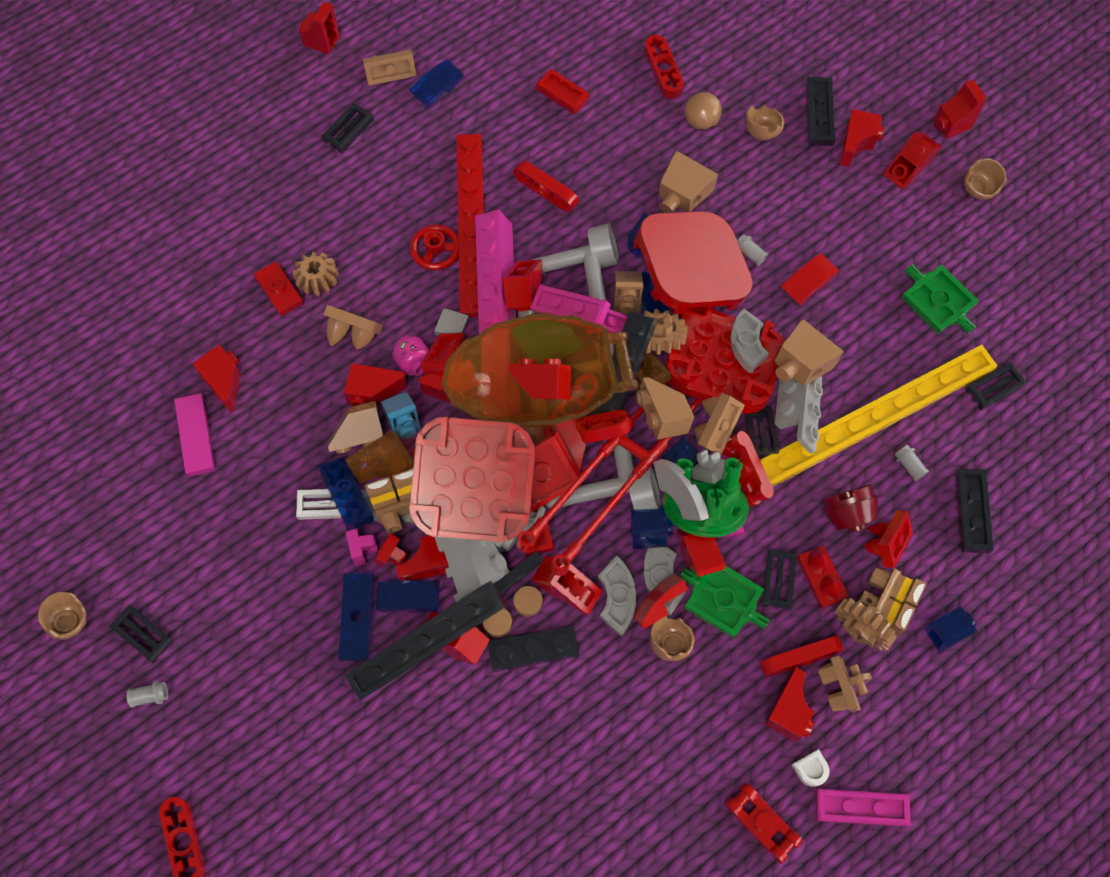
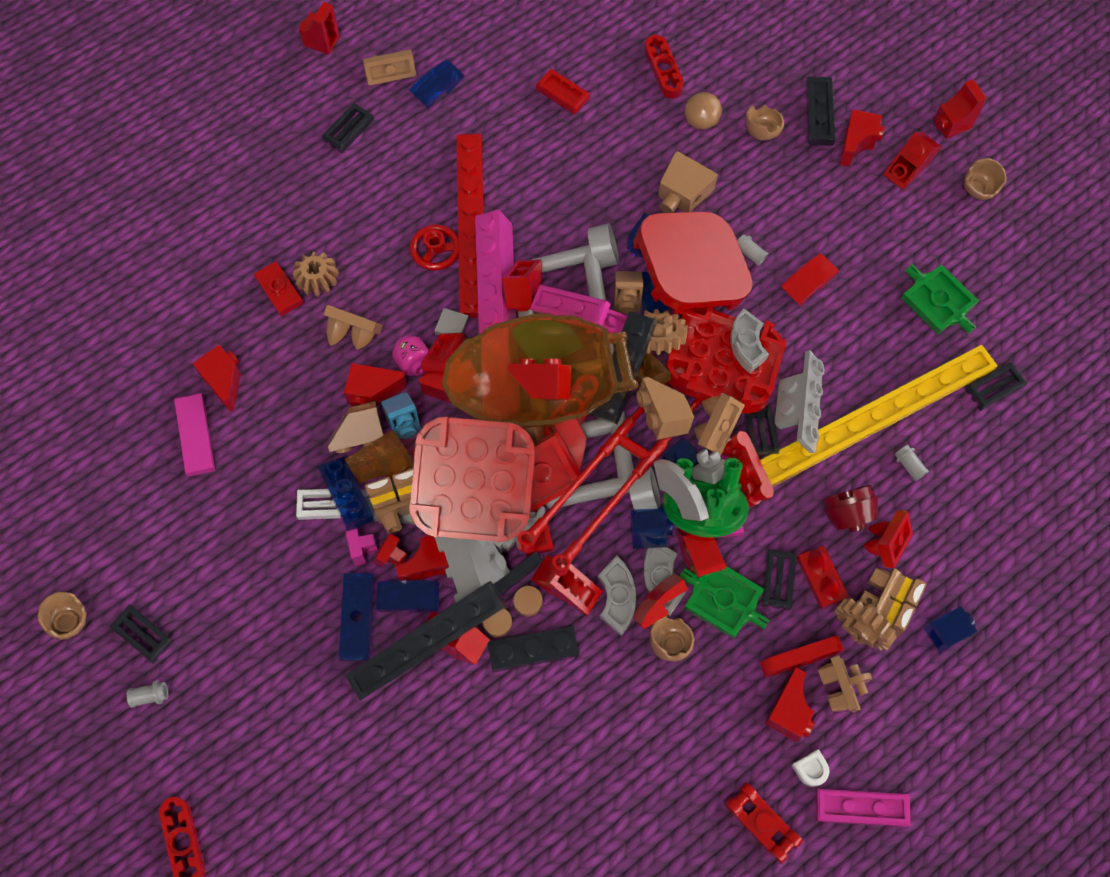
(546, 186): red beam -> none
(603, 426): red beam -> none
(806, 355): medium nougat torso -> none
(974, 511): black plate -> none

